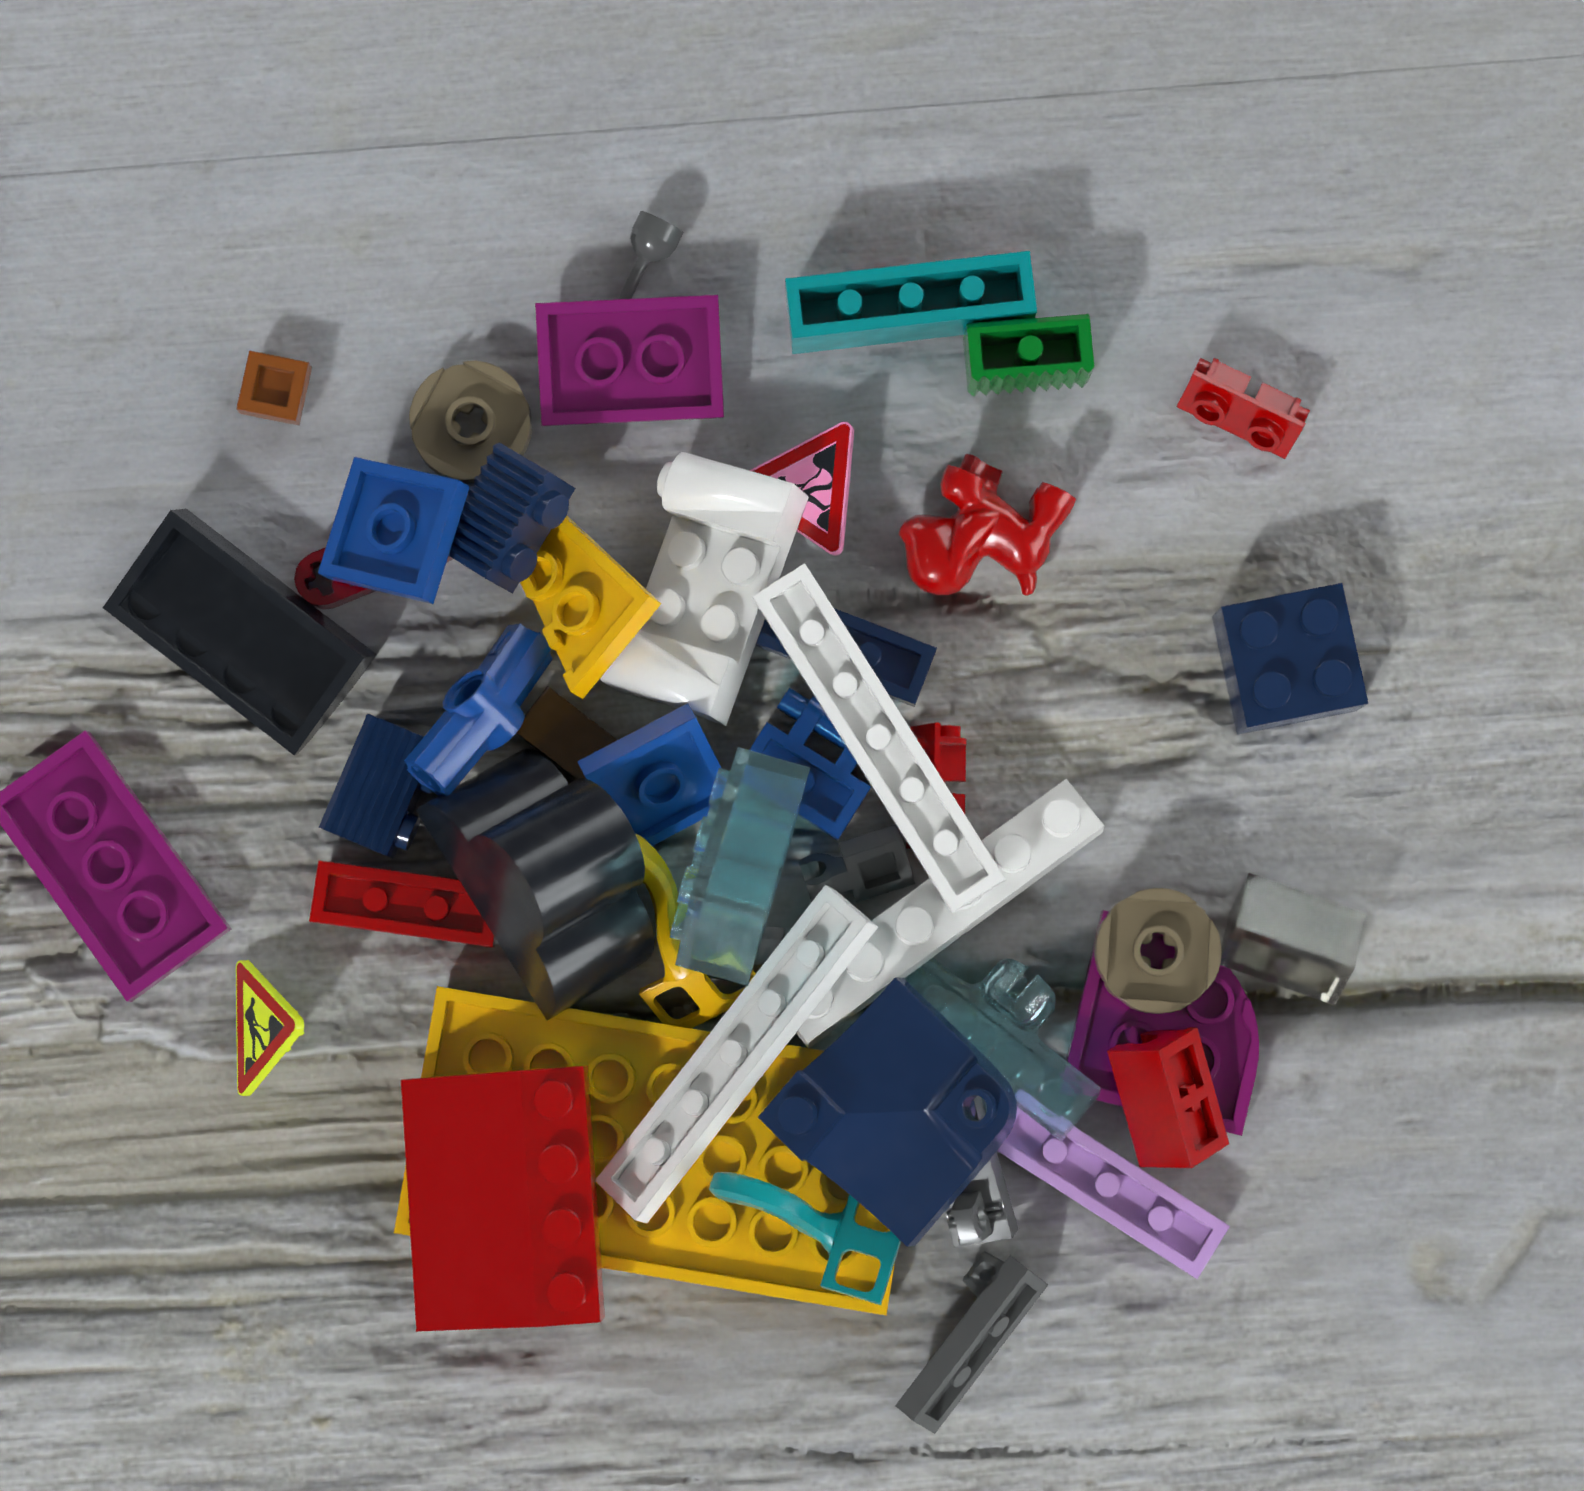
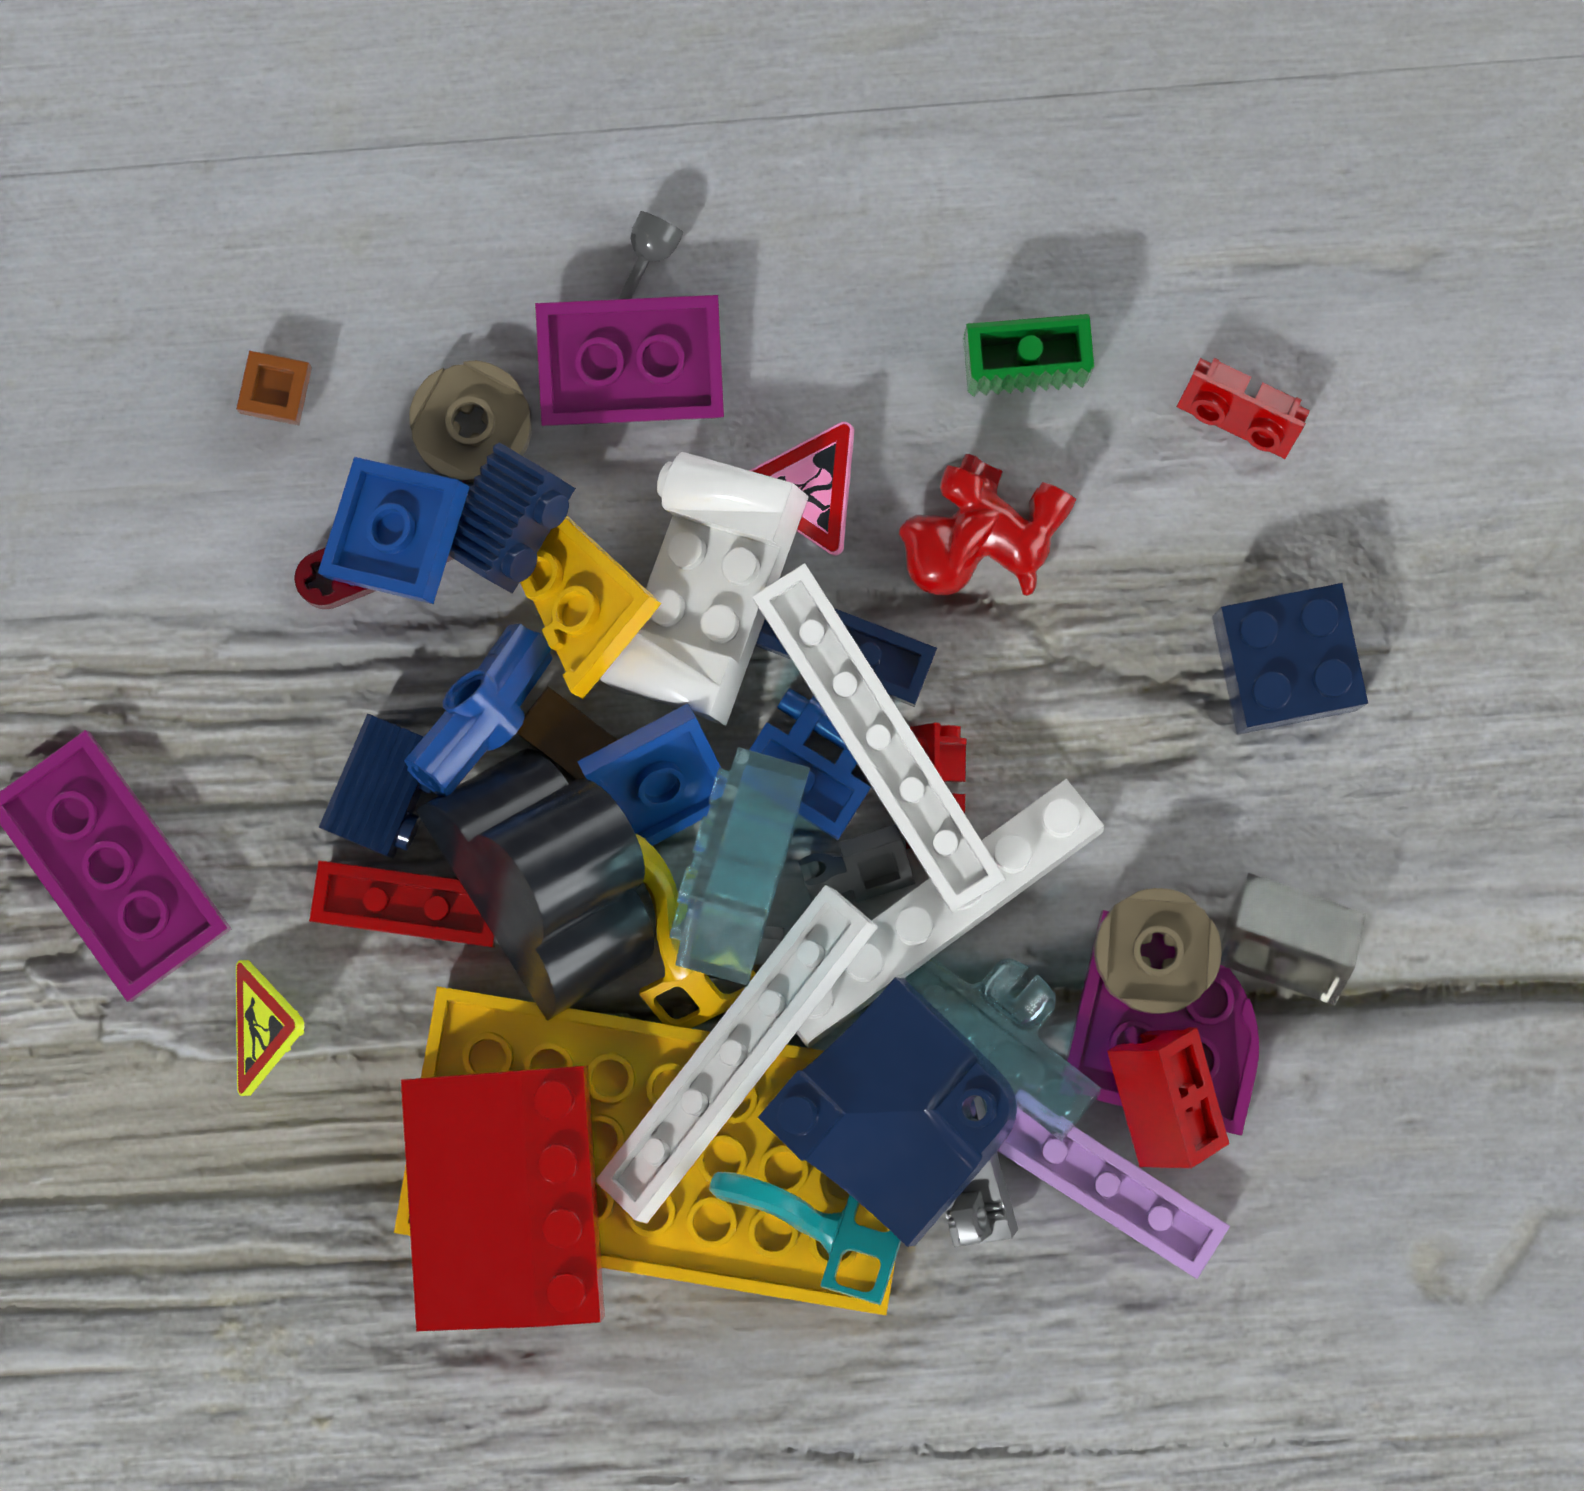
(238, 630): black slope -> none
(907, 301): teal brick -> none
(1004, 1298): dark grey hinge -> none

